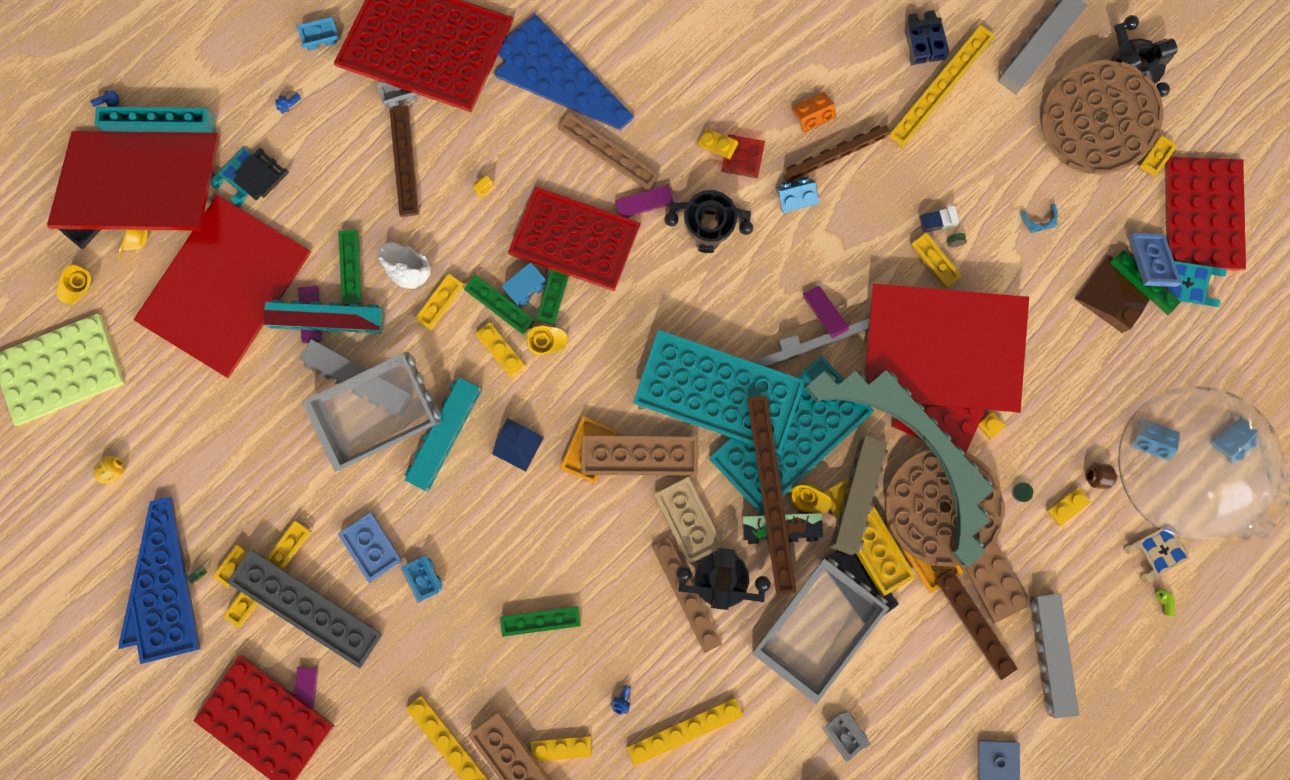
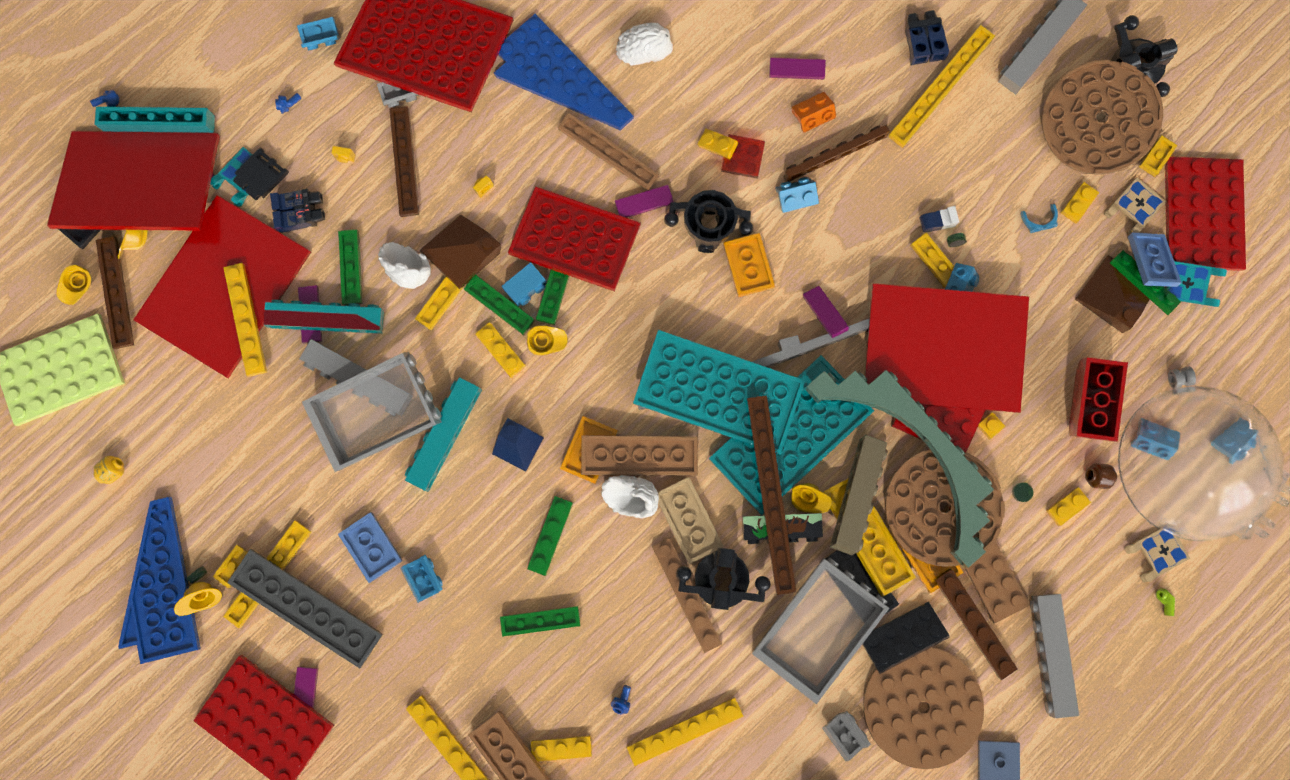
(114, 292): none -> reddish brown plate
(197, 598): none -> yellow piece
(245, 320): none -> yellow plate
(296, 210): none -> hips
(343, 154): none -> yellow plate
(461, 250): none -> reddish brown slope
(550, 536): none -> green plate
(630, 496): none -> white hair
(644, 44): none -> white hair
(749, 265): none -> light orange plate
(797, 68): none -> magenta tile
(905, 637): none -> black plate
(941, 732): none -> medium nougat plate
(963, 278): none -> dark azure bracket
(1079, 202): none -> yellow plate
(1098, 399): none -> red brick
(1137, 203): none -> tan flag
(1185, 376): none -> light grey wheel

